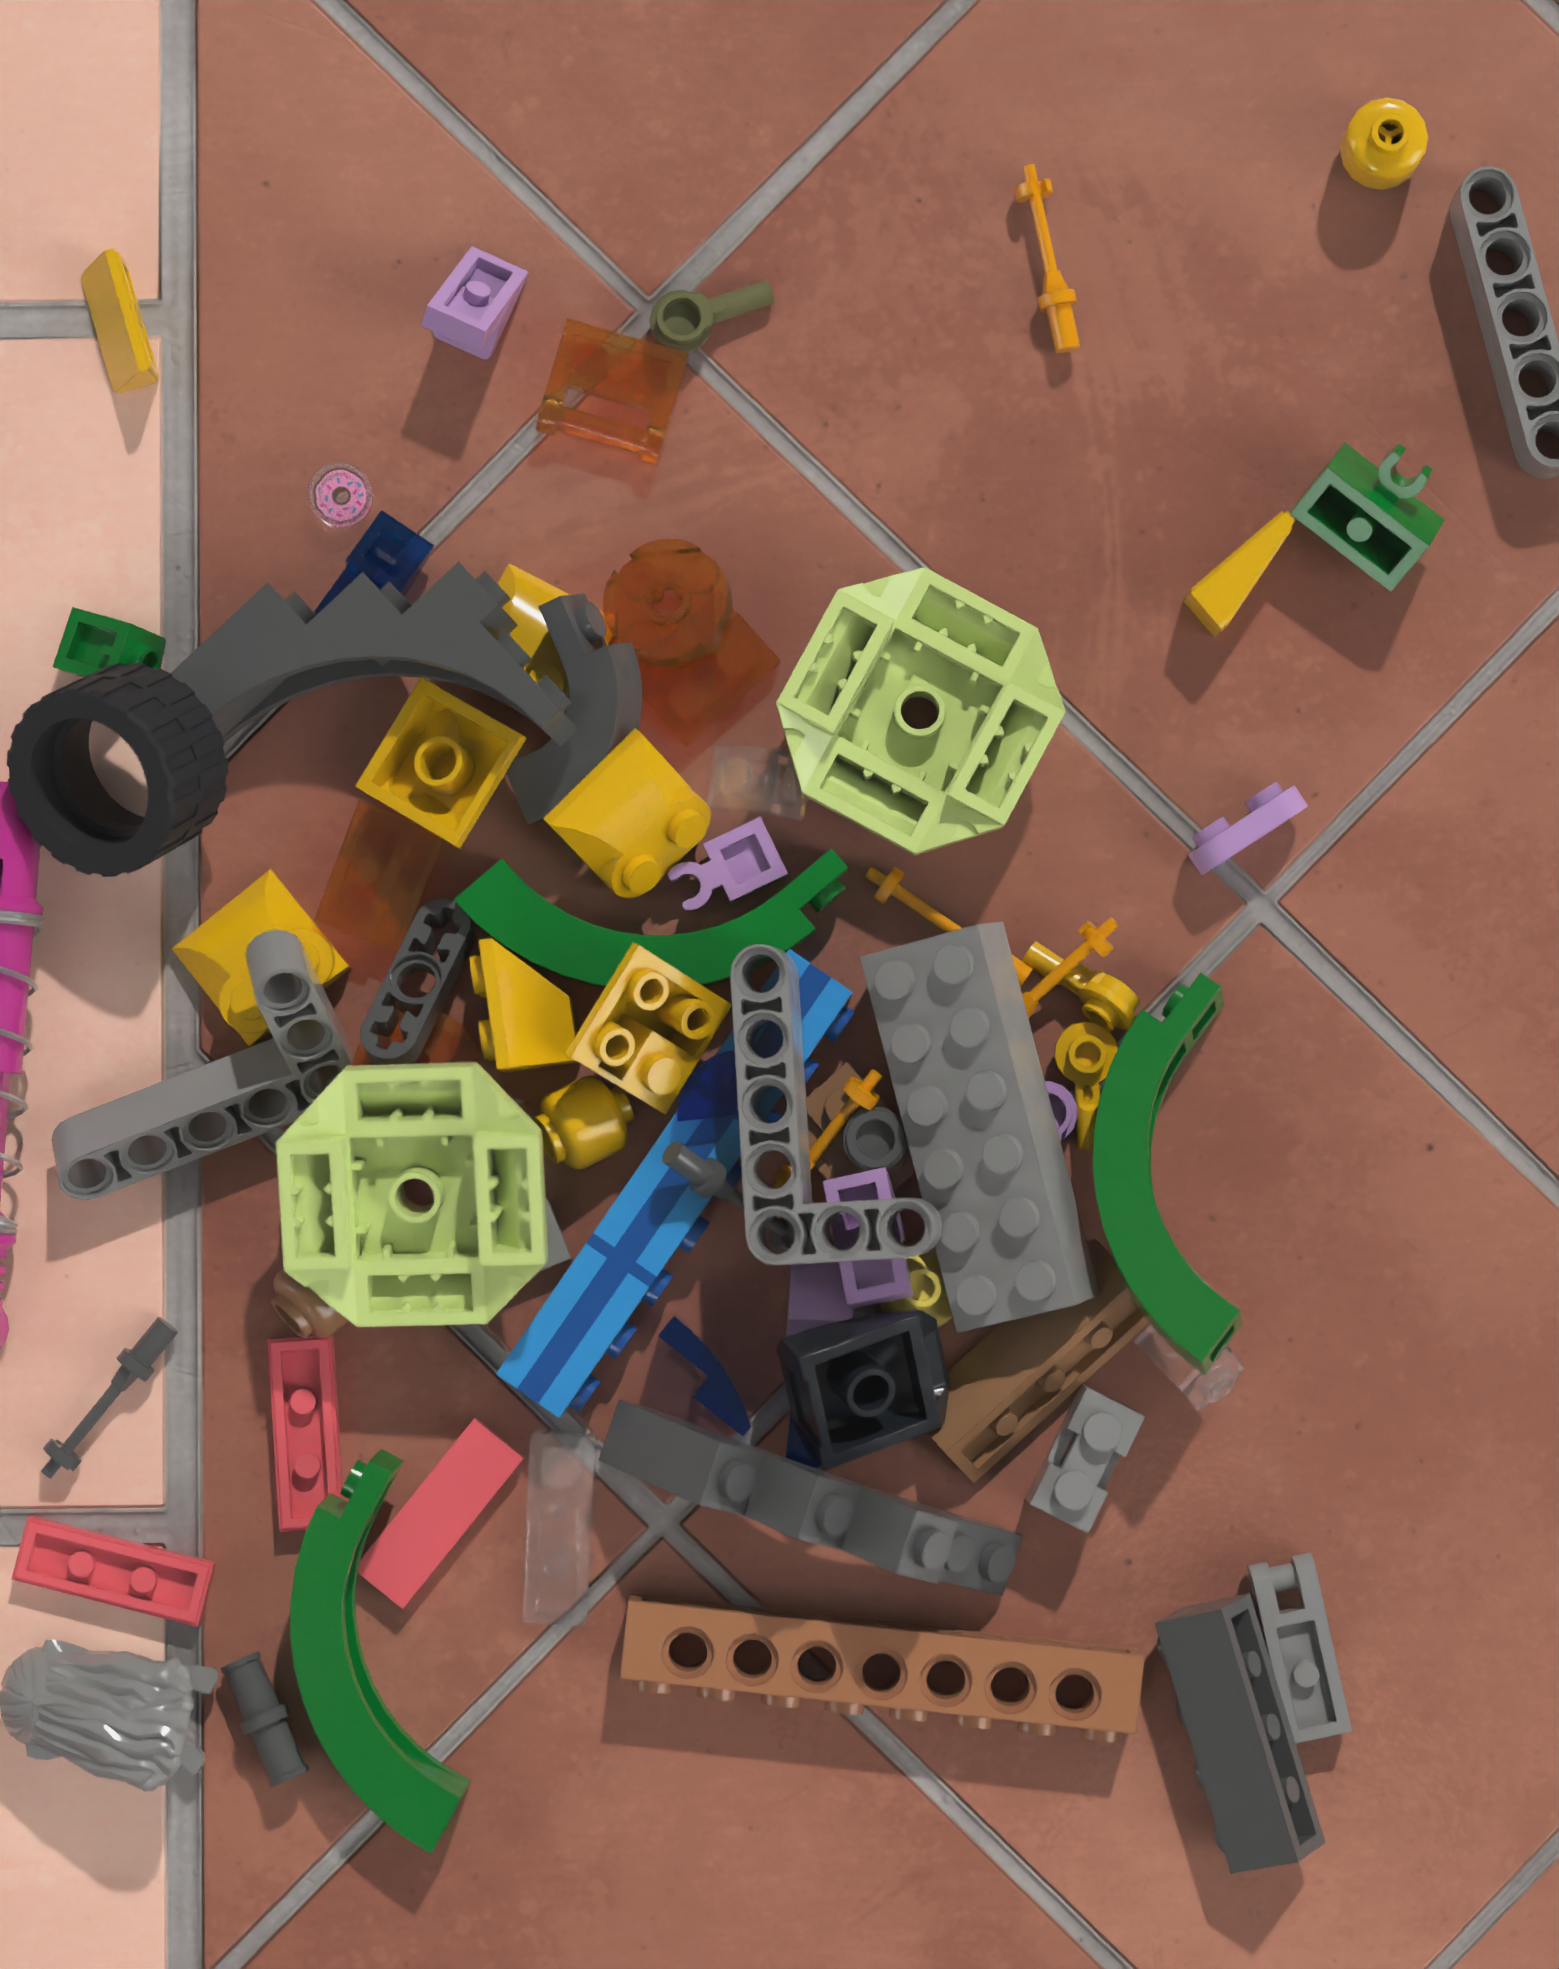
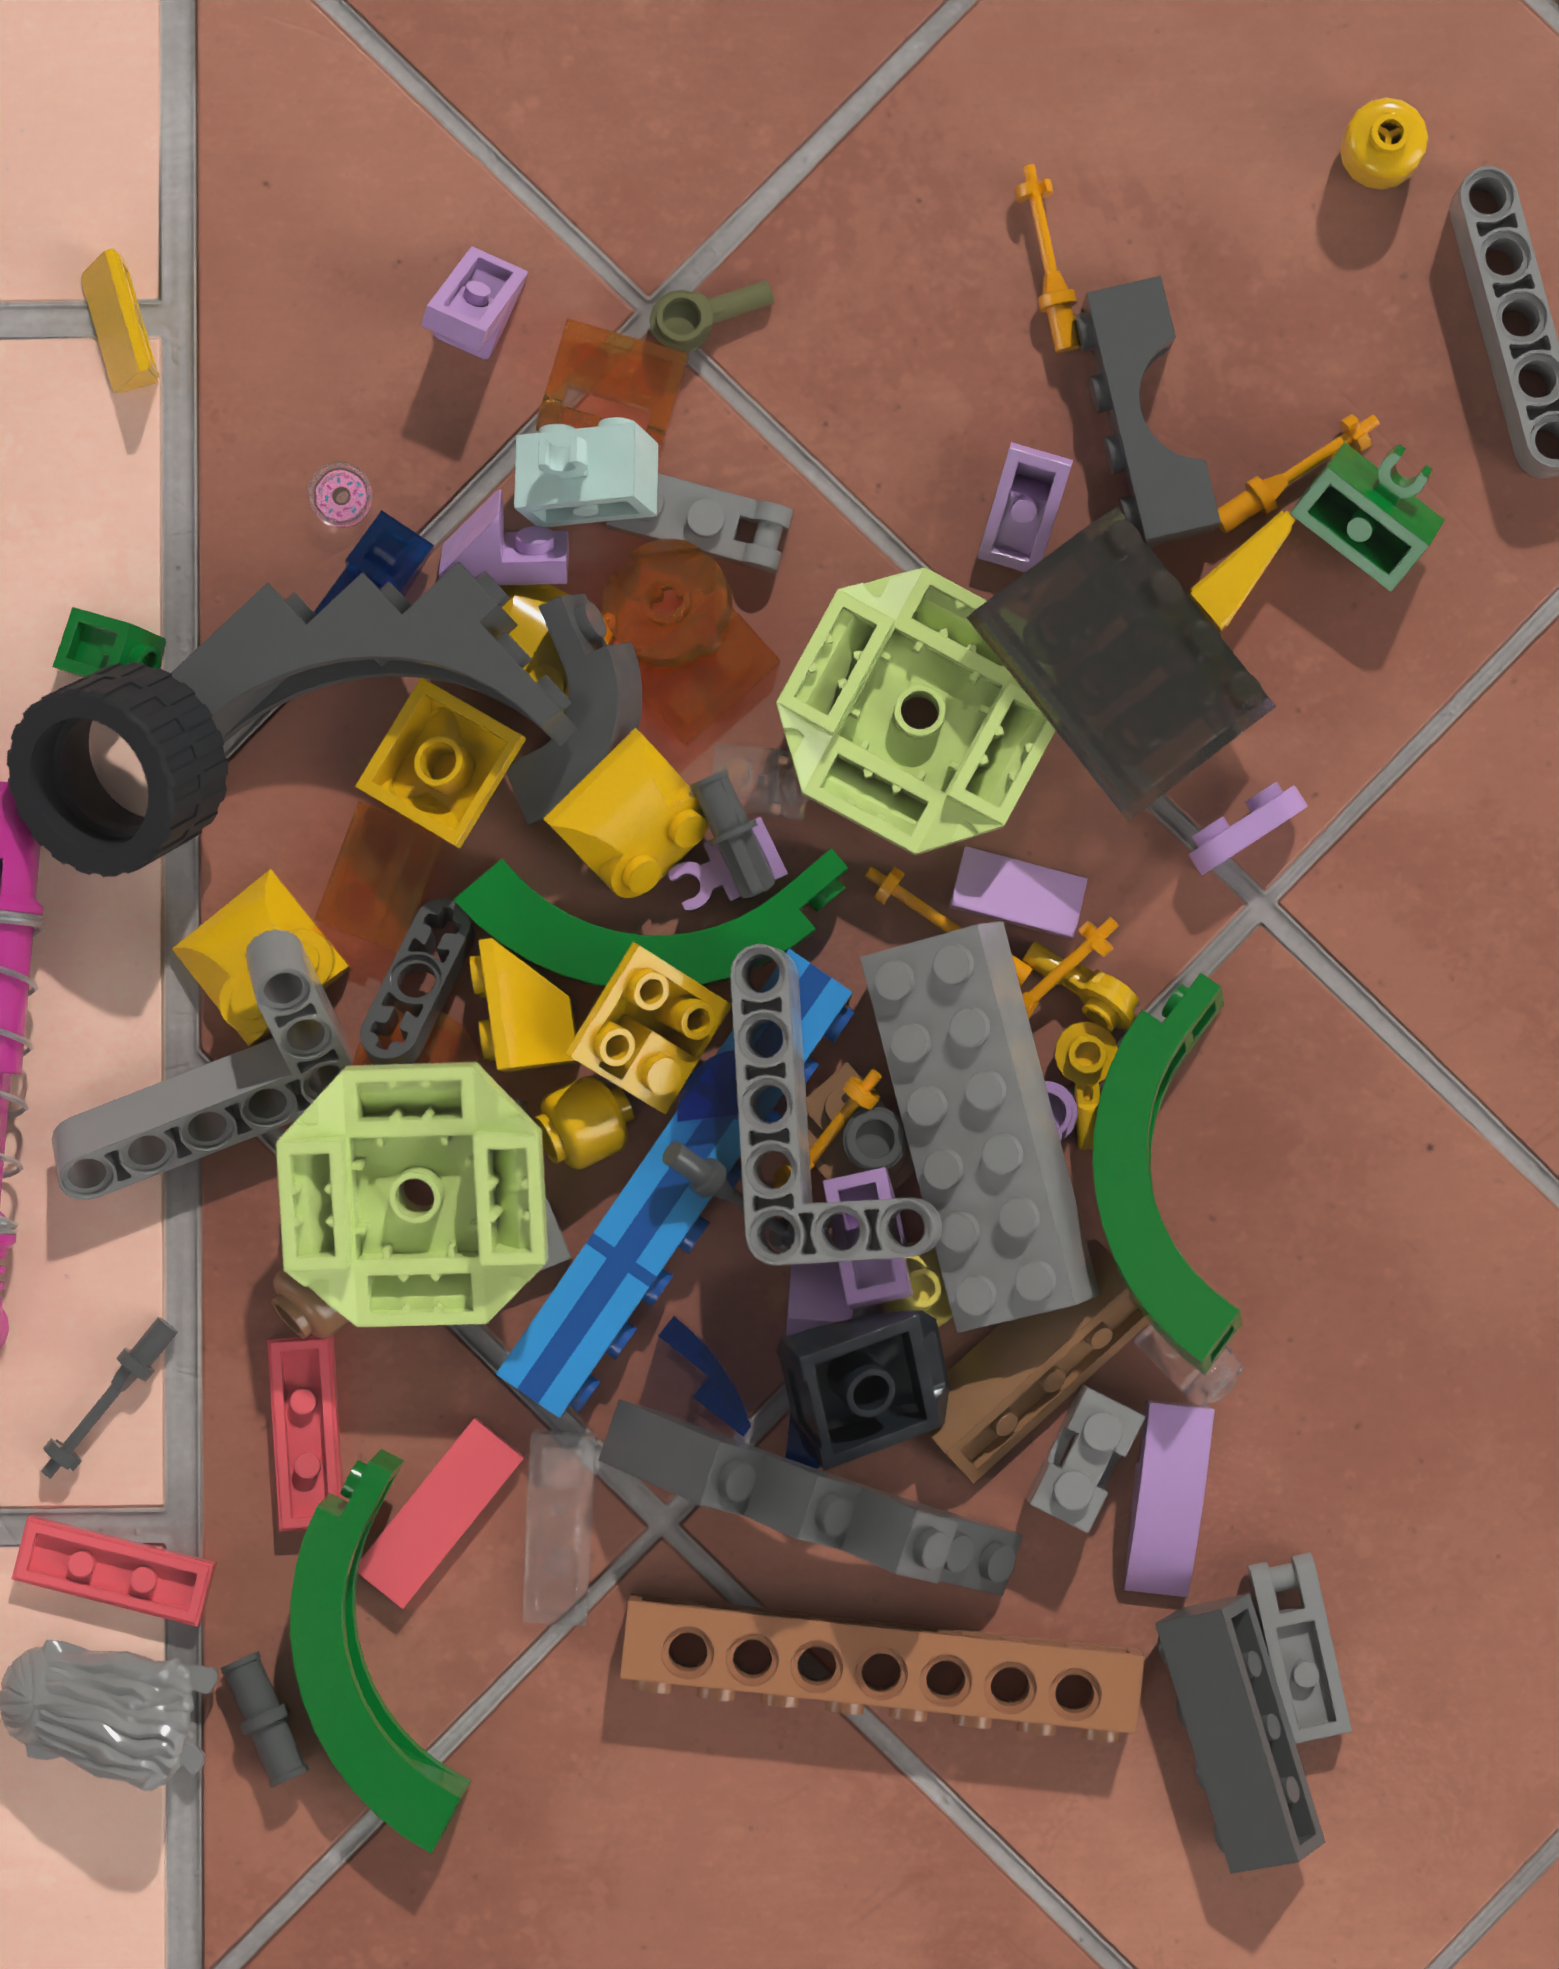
(509, 558): none -> lavender slope
(586, 473): none -> light aqua brick
(711, 522): none -> light grey plate
(733, 834): none -> dark grey axle
(1018, 893): none -> lavender slope
(1024, 507): none -> lavender slope
(1121, 662): none -> clear smoke slope
(1166, 492): none -> dark grey arch
(1168, 1497): none -> lavender slope
(1262, 493): none -> light orange piece

